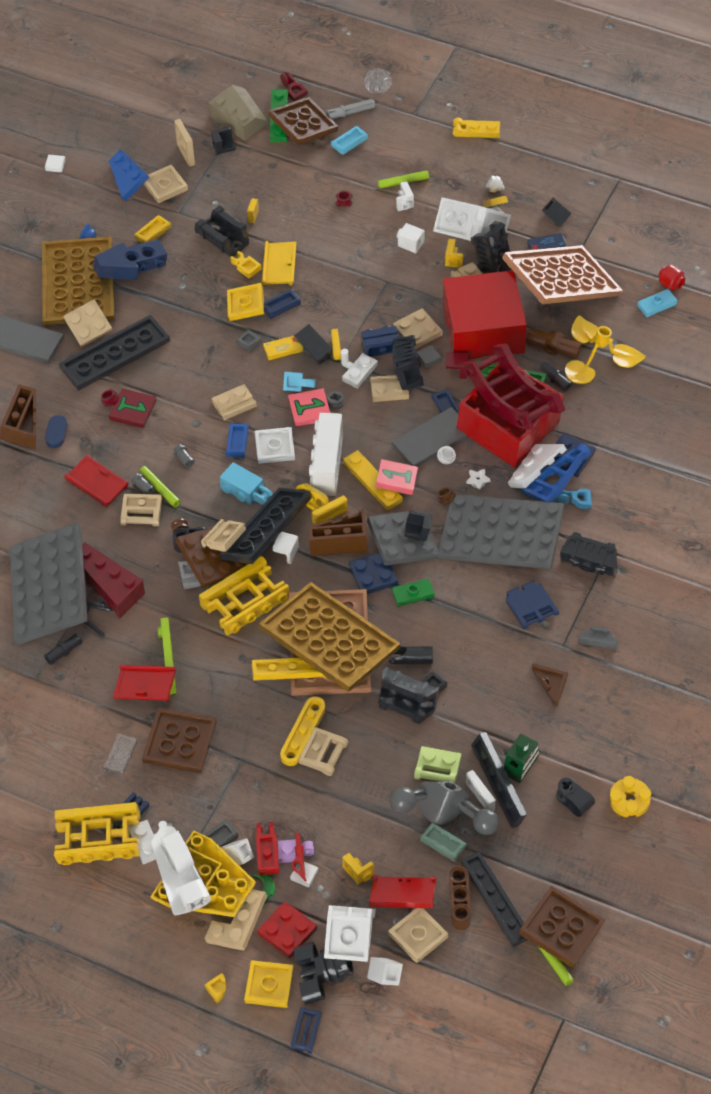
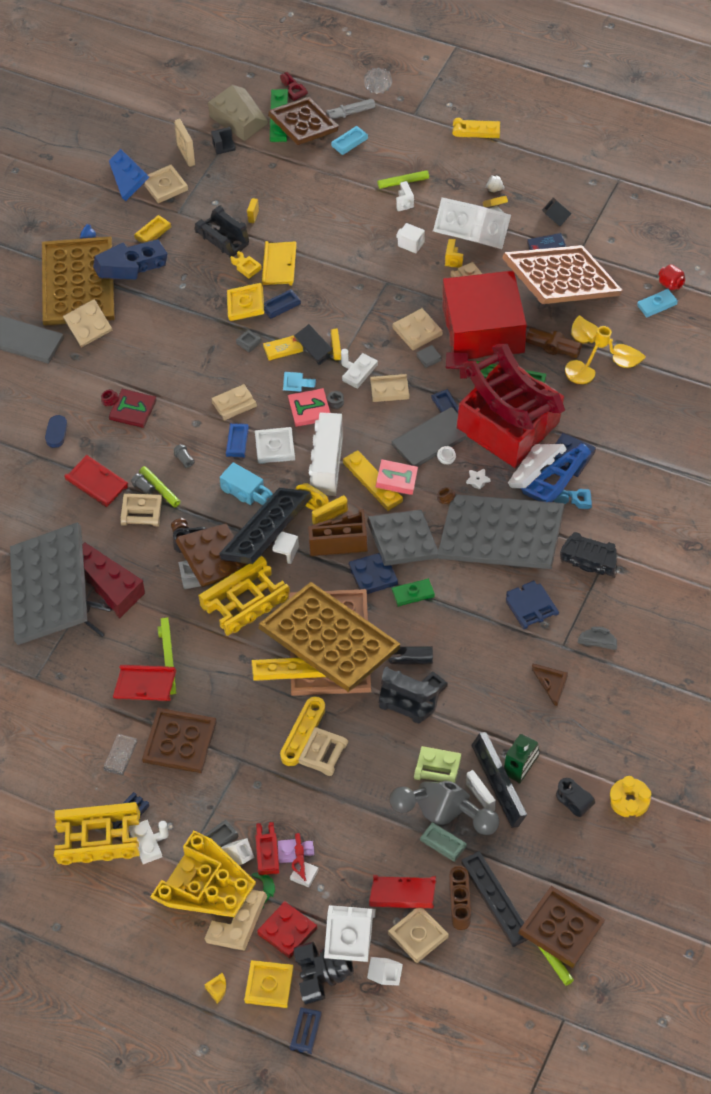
(20, 418): reddish brown wedge -> none
(55, 163): white tile -> none
(63, 649): black pin -> none
(114, 352): black plate -> none
(180, 878): white panel -> none
(223, 535): tan plate -> none
(344, 198): dark red plate -> none
(355, 869): yellow bracket -> none
(378, 341): dark blue brick -> none
(406, 362): black piece -> none
(418, 525): black panel -> none
(489, 256): black piece -> none
(555, 376): black axle -> none

